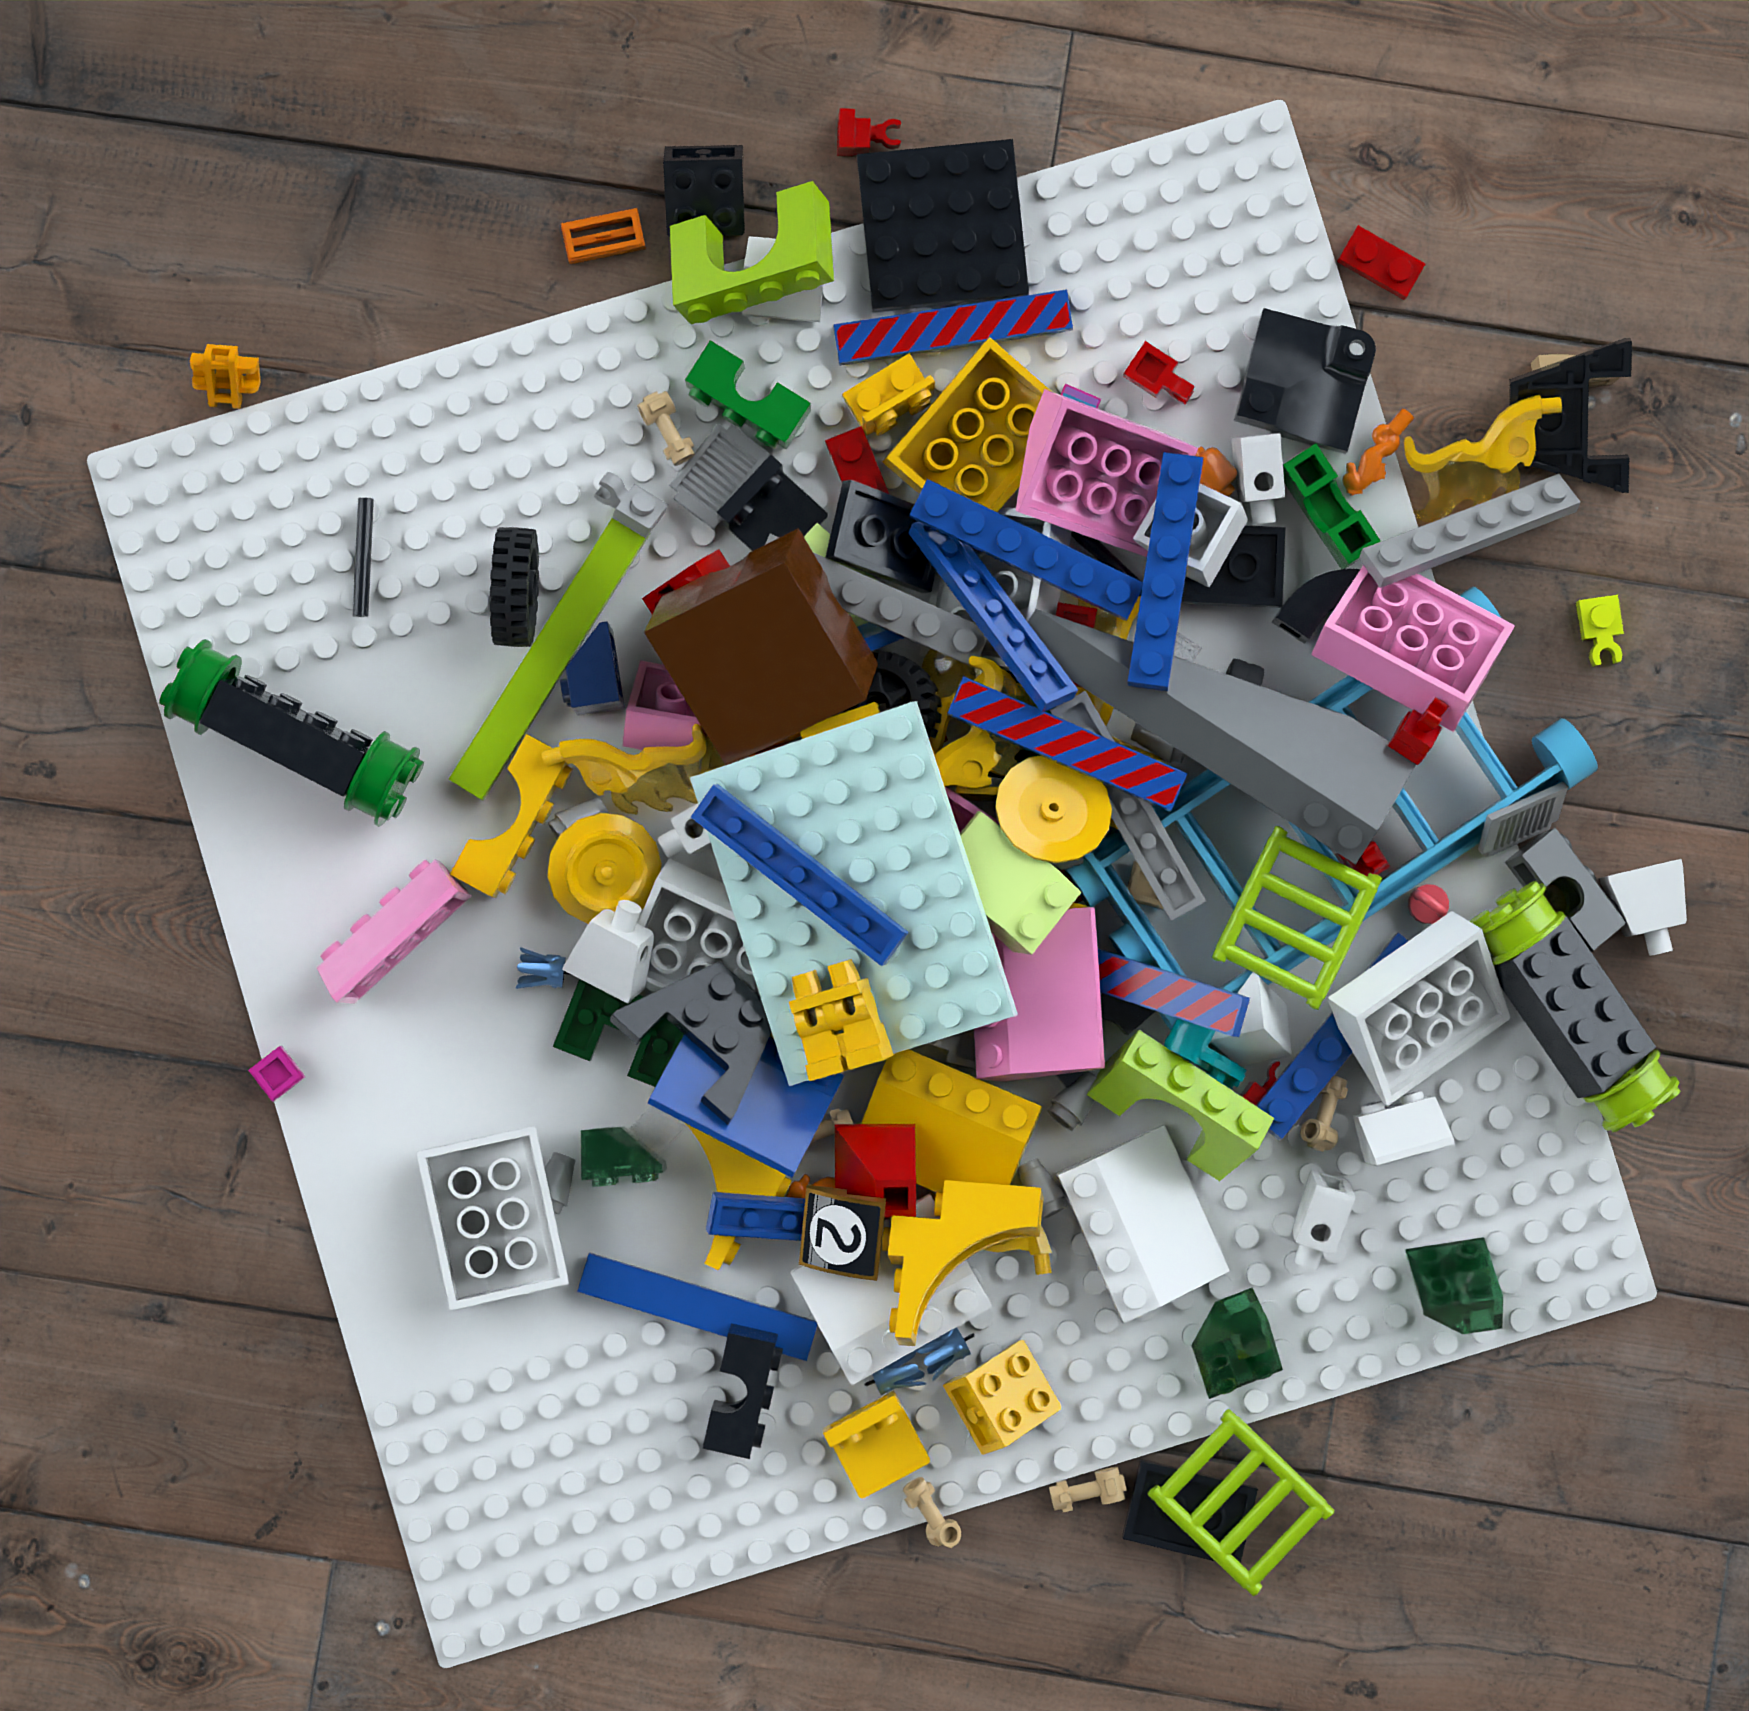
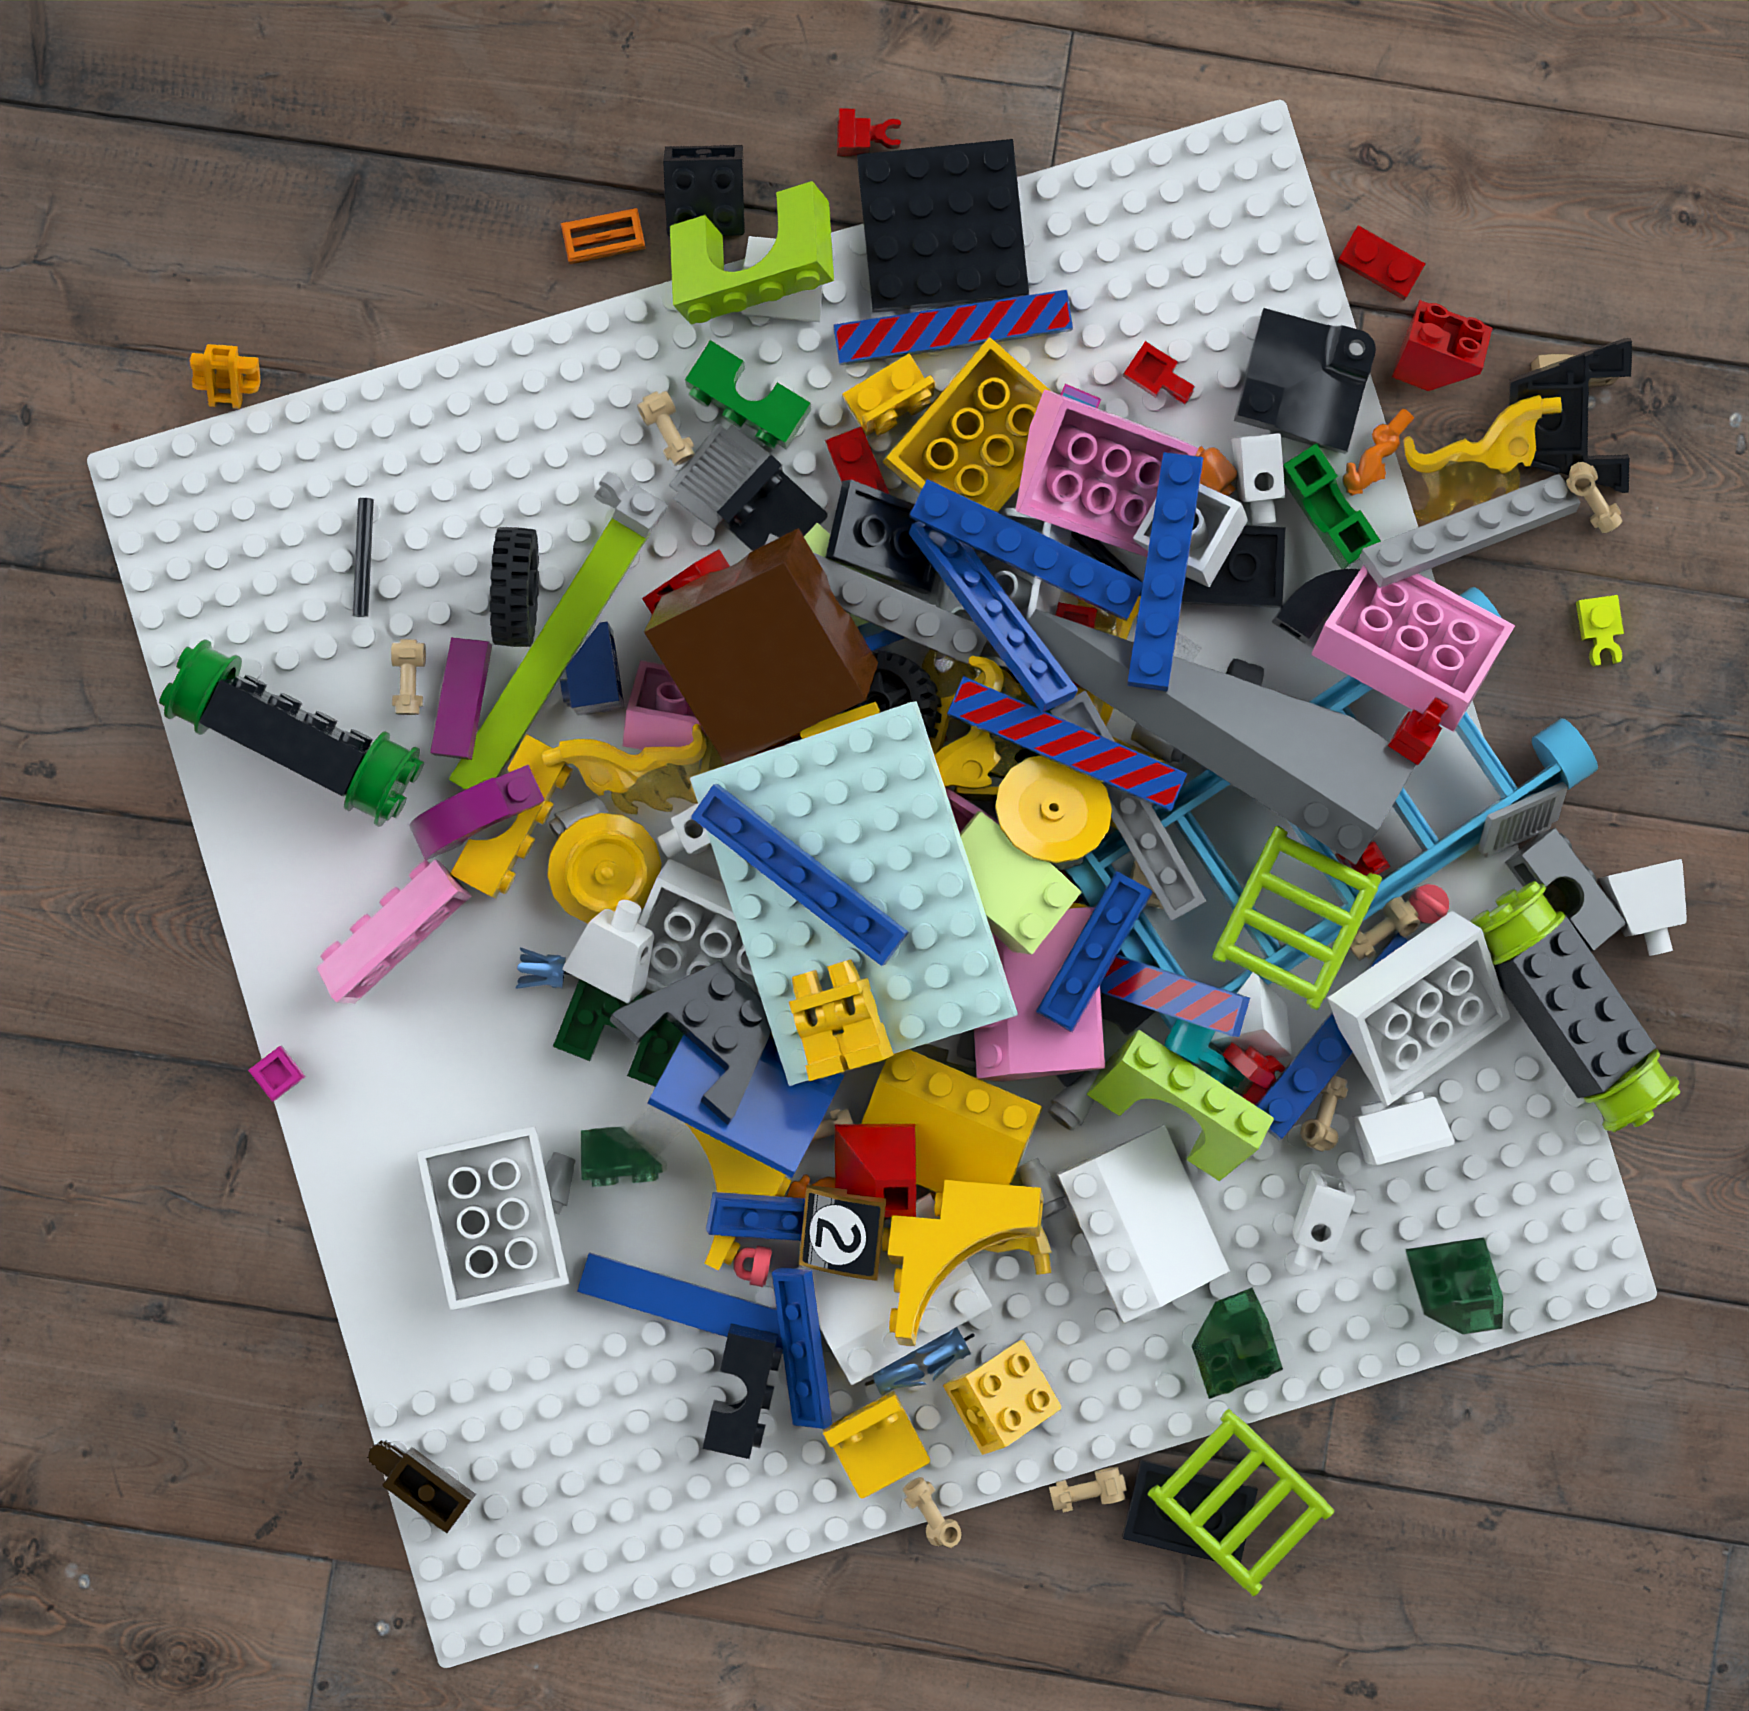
(408, 656): none -> tan bar
(421, 1484): none -> dark brown hinge
(461, 698): none -> magenta tile
(474, 810): none -> magenta arch
(760, 1268): none -> coral tile
(802, 1348): none -> blue tile
(1094, 951): none -> blue tile
(1253, 1064): none -> red plate
(1400, 917): none -> tan bar
(1441, 348): none -> red slope
(1582, 483): none -> tan bar

